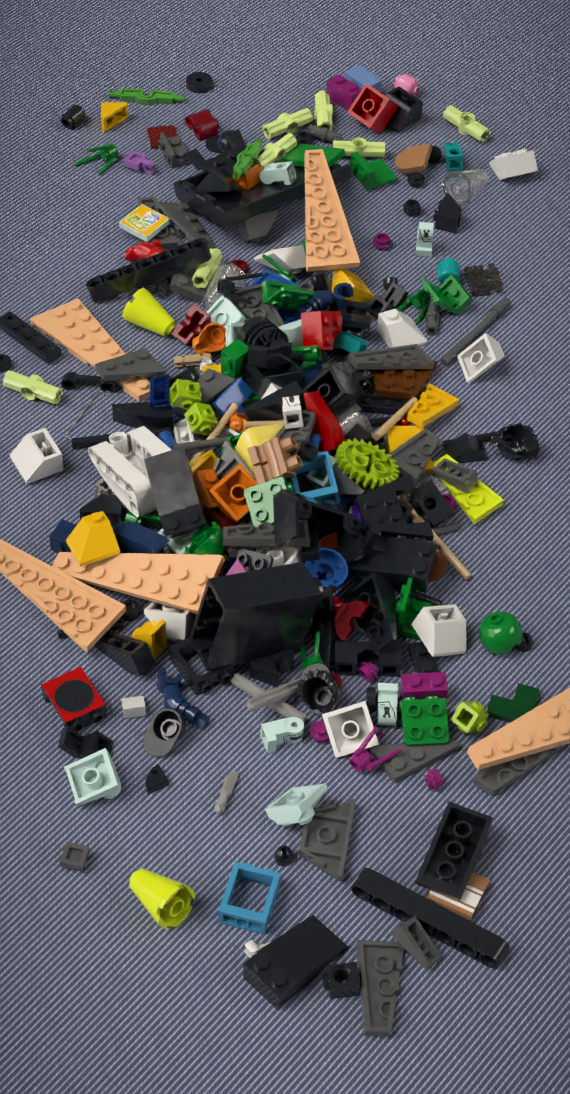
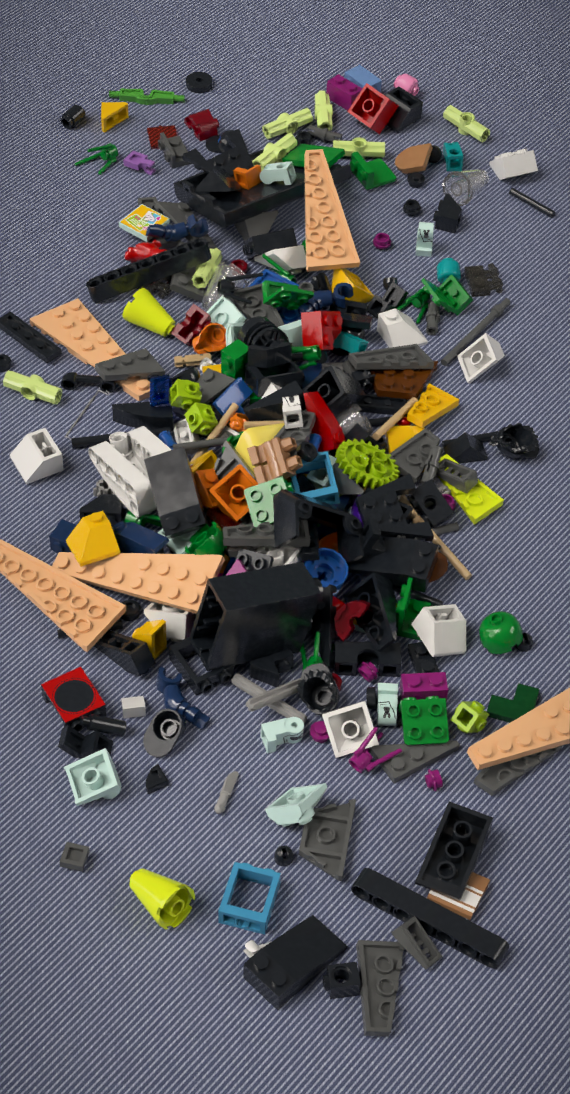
(104, 724): none -> black cylinder
(178, 231): none -> dark blue piece
(246, 158): bright green piece -> none
(266, 242): none -> black window
(432, 464): none -> dark grey pin
(544, 209): none -> black bar

